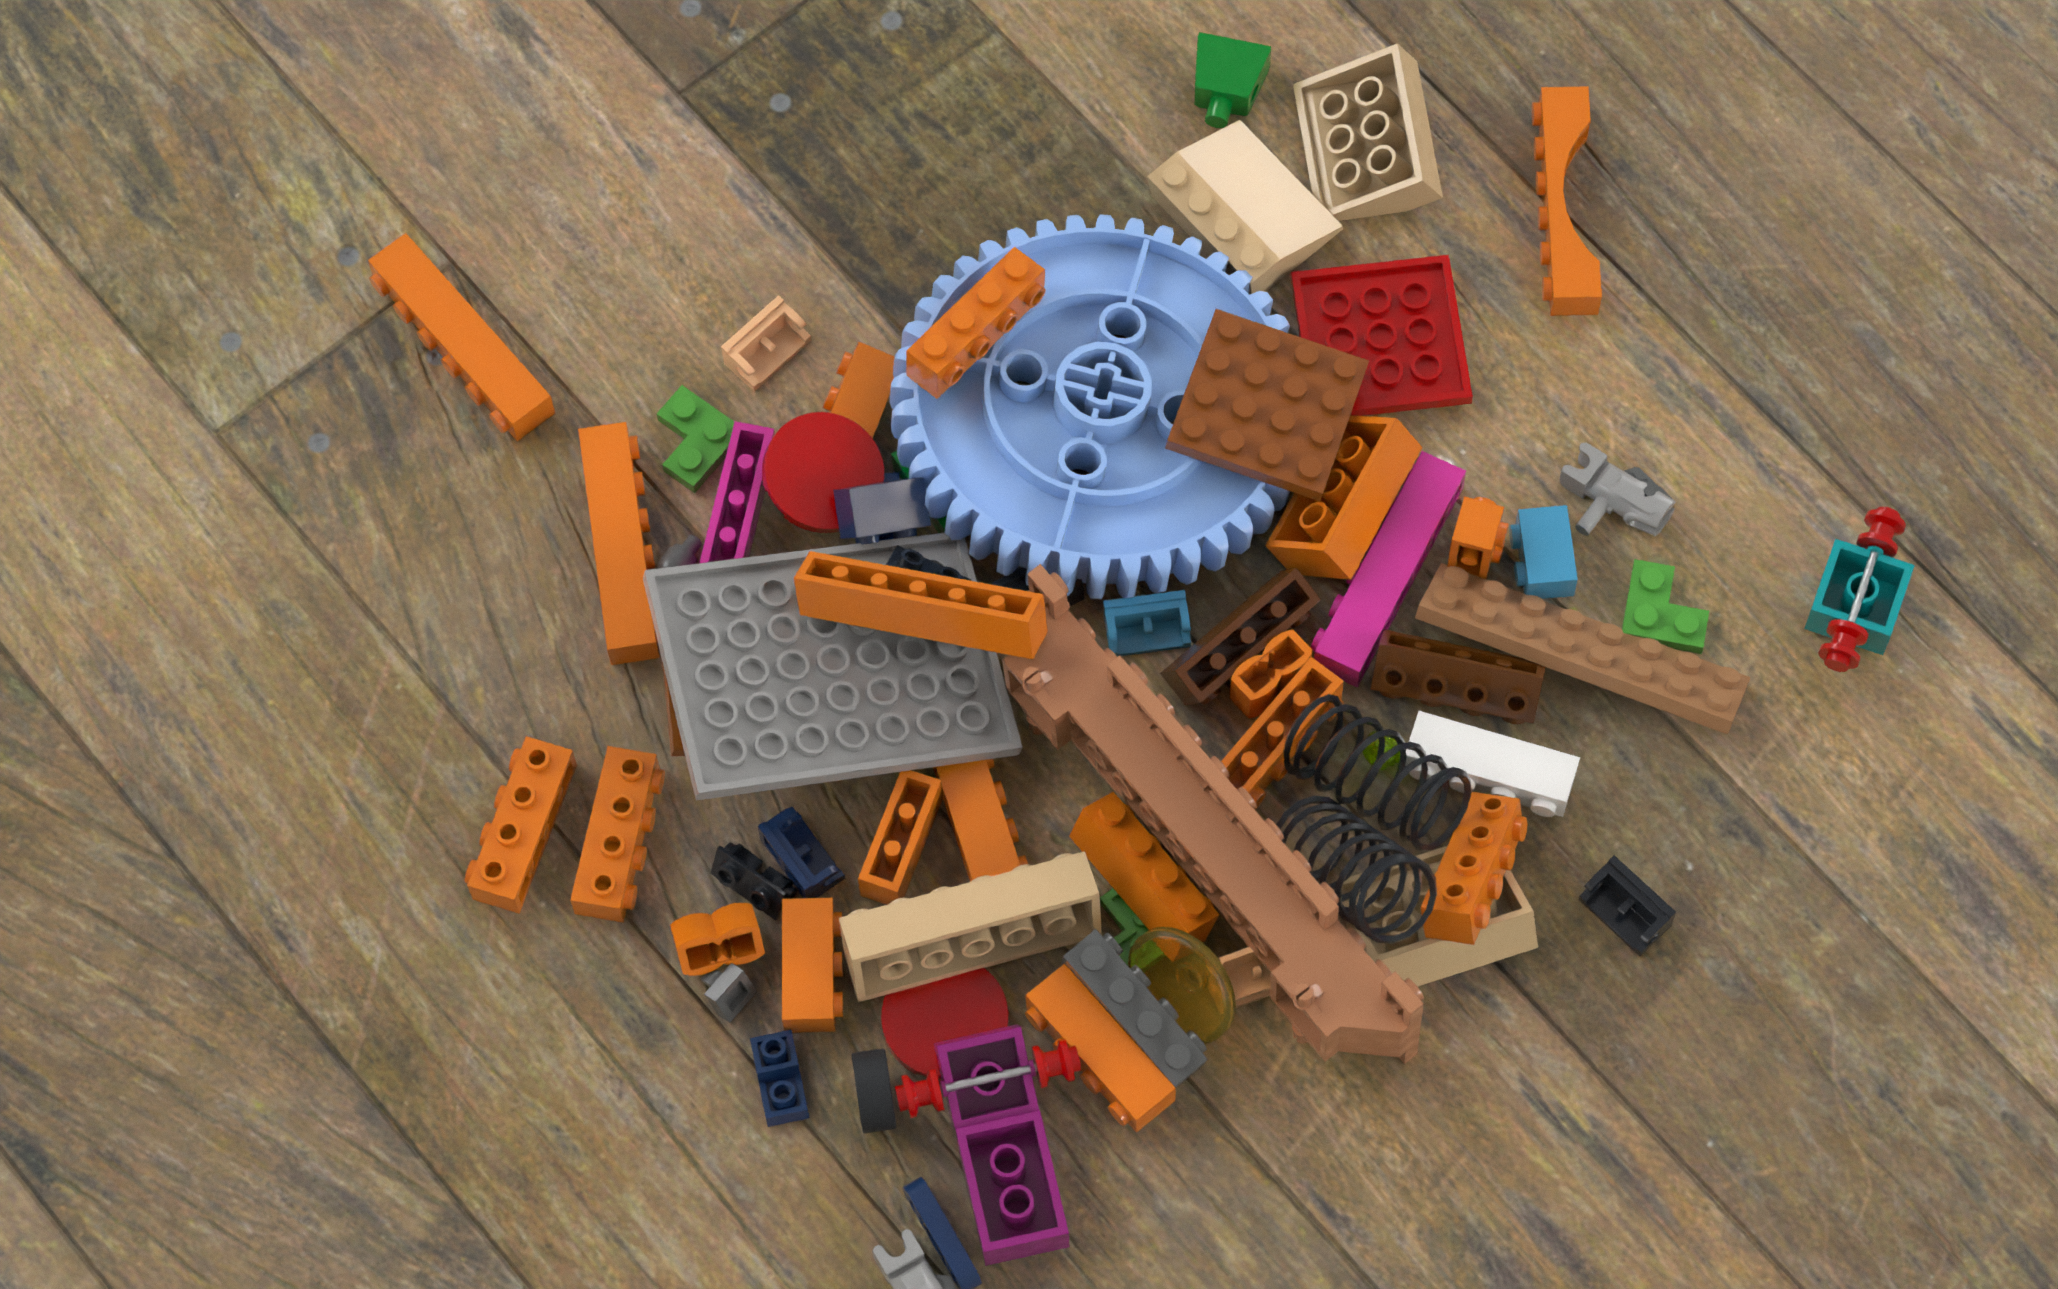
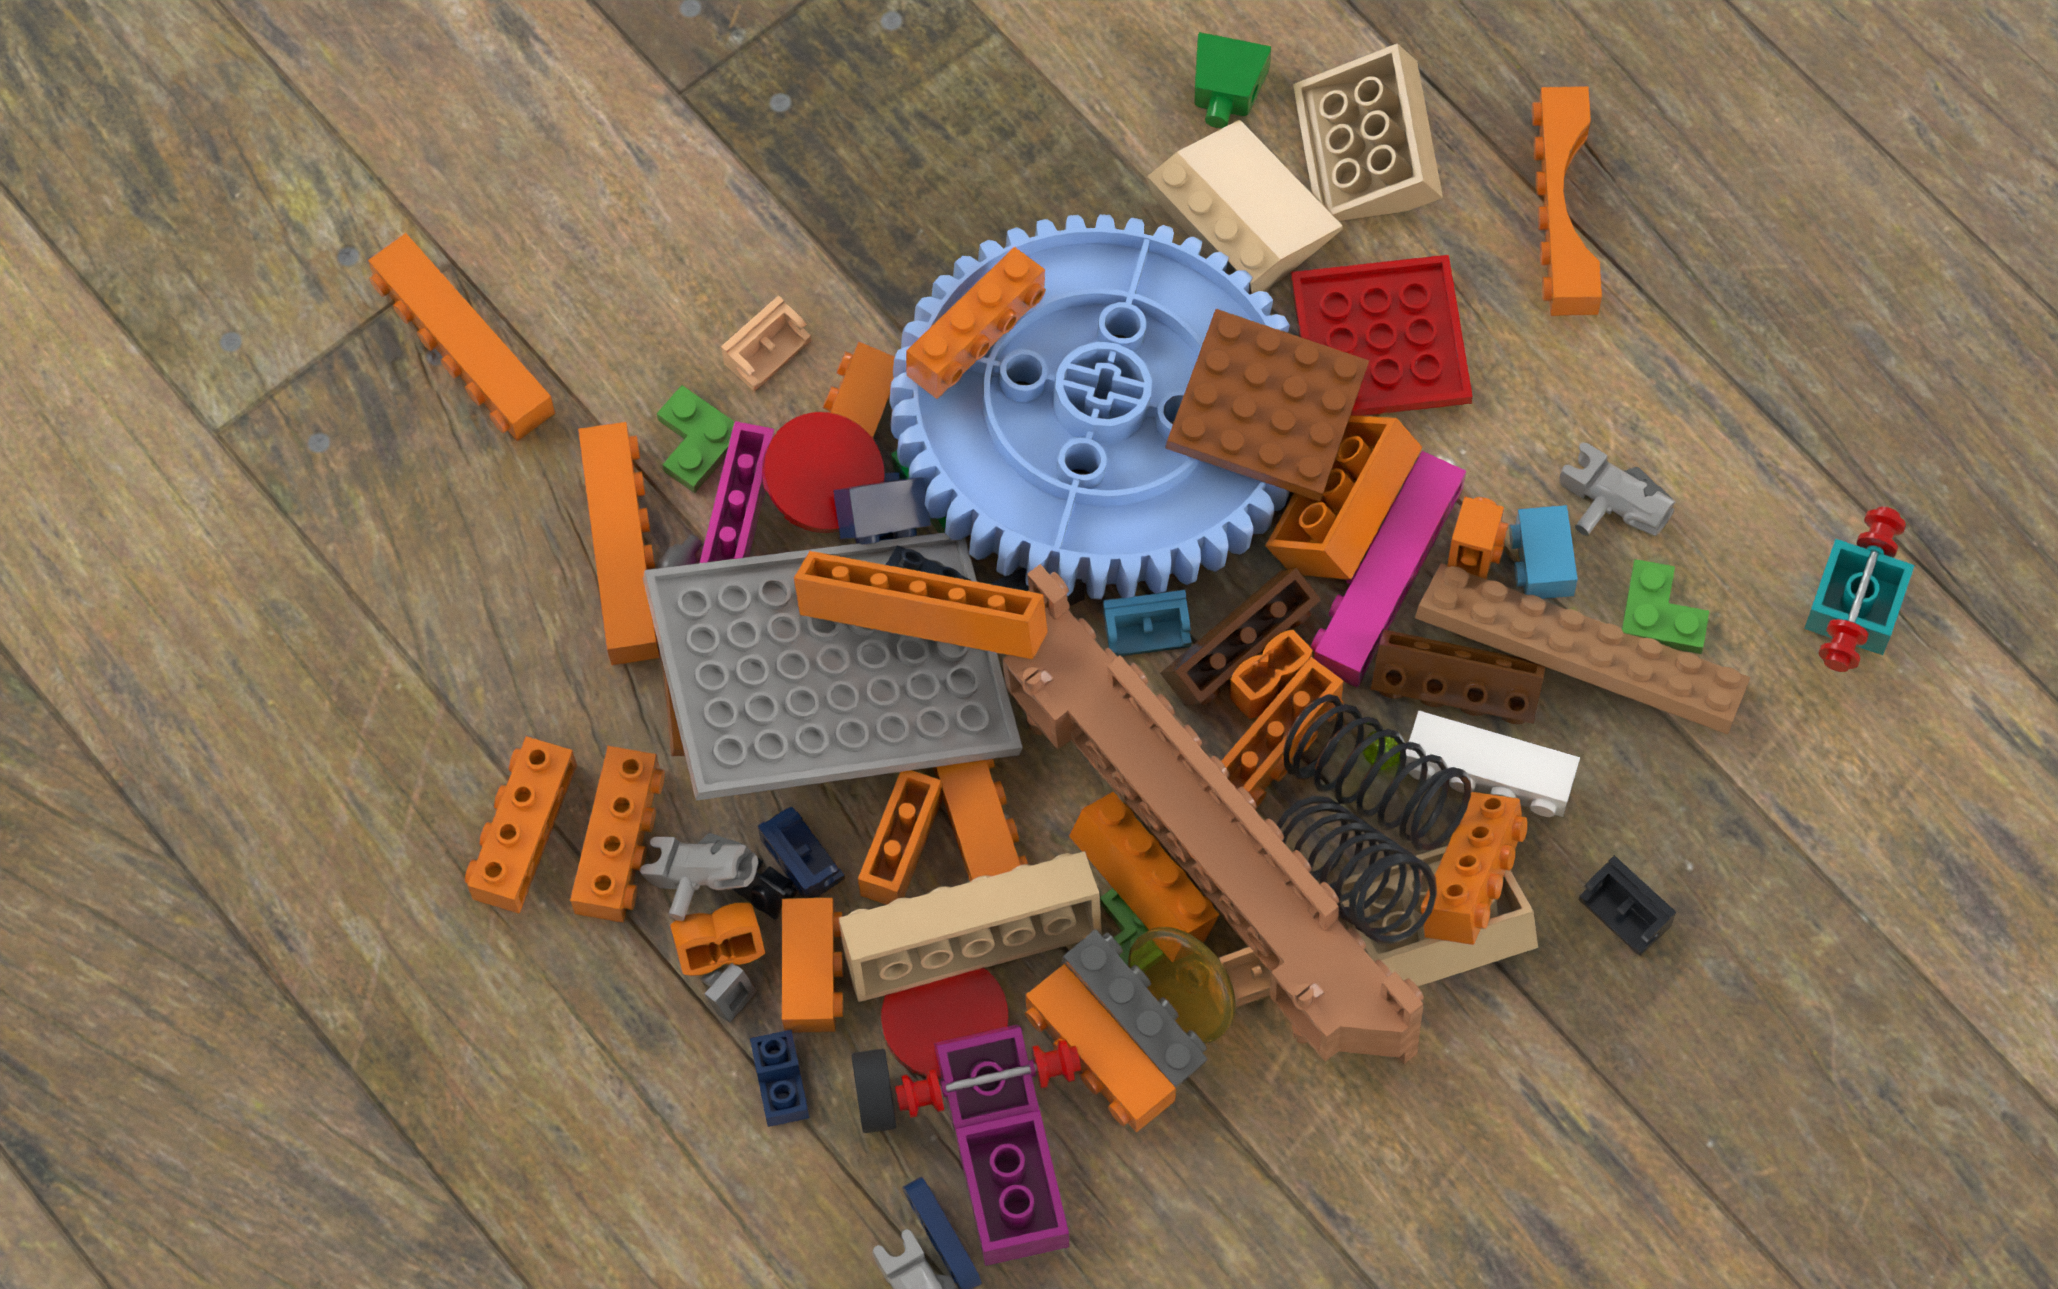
(710, 863): none -> light grey piece

